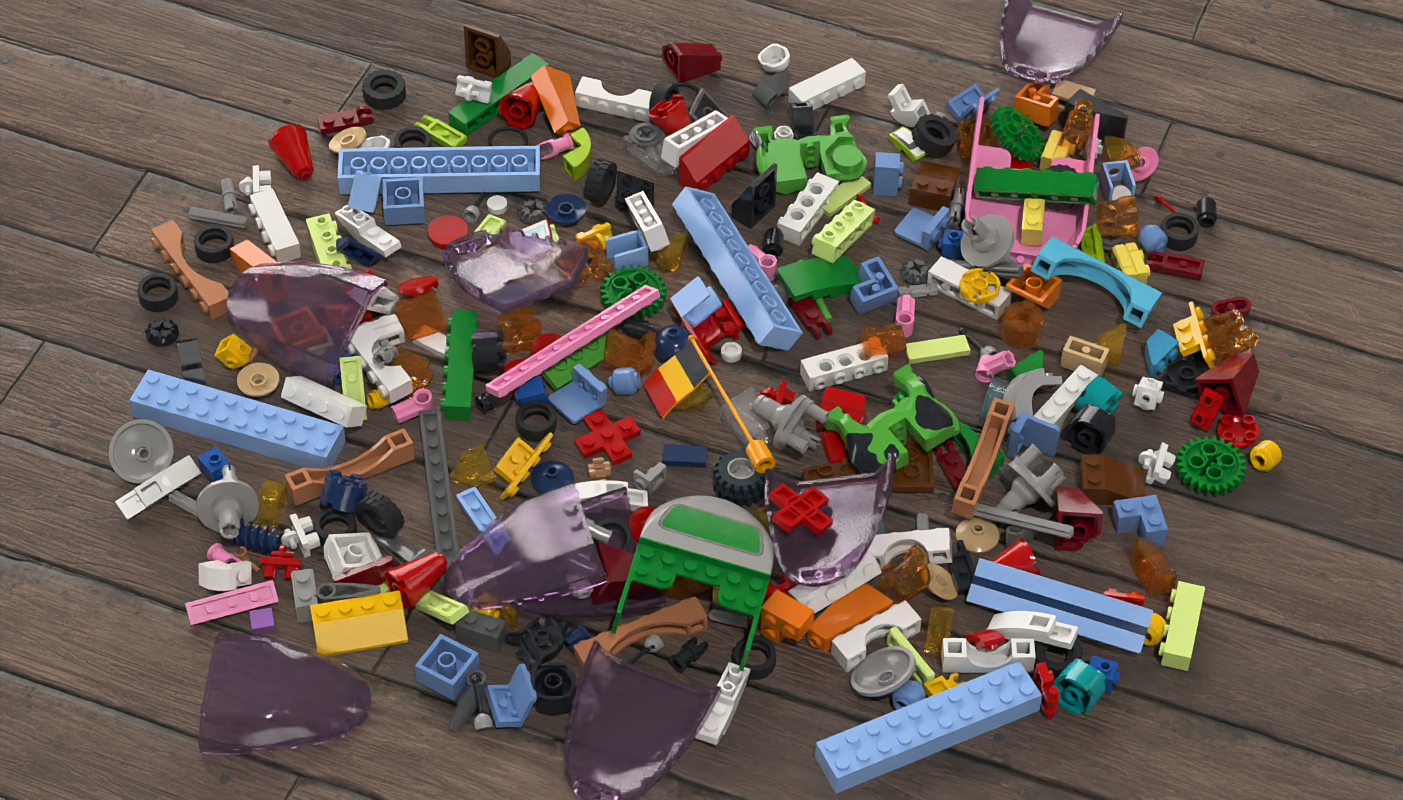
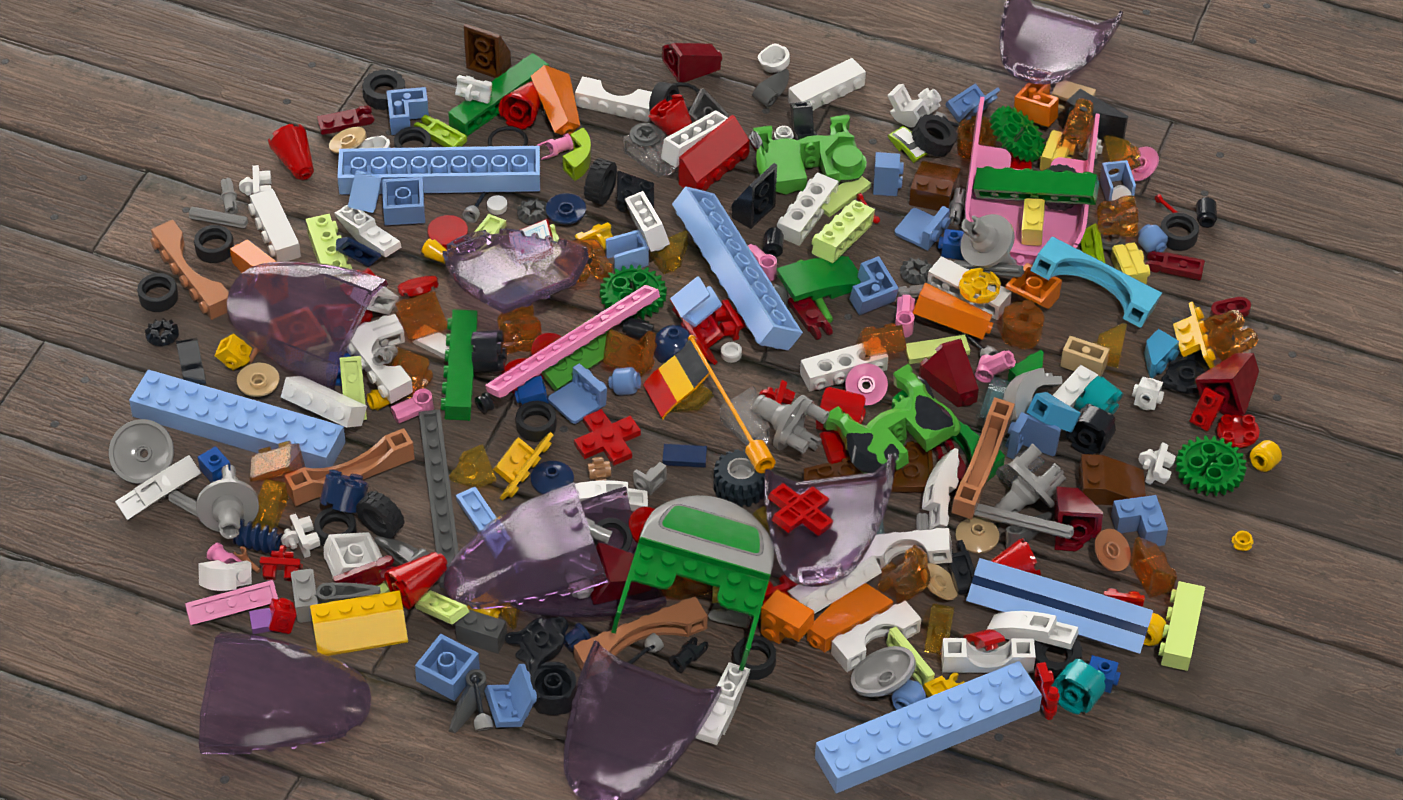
(276, 462): none -> clear orange slope
(283, 615): none -> red bracket
(406, 105): none -> medium blue brick
(433, 250): none -> yellow cone
(871, 374): none -> bright pink dish
(931, 99): none -> white gear
(939, 485): none -> white slope
(951, 374): none -> dark red slope
(952, 312): none -> orange slope
(1053, 411): none -> dark azure slope
(1112, 550): none -> nougat dish
(1245, 537): none -> yellow plate

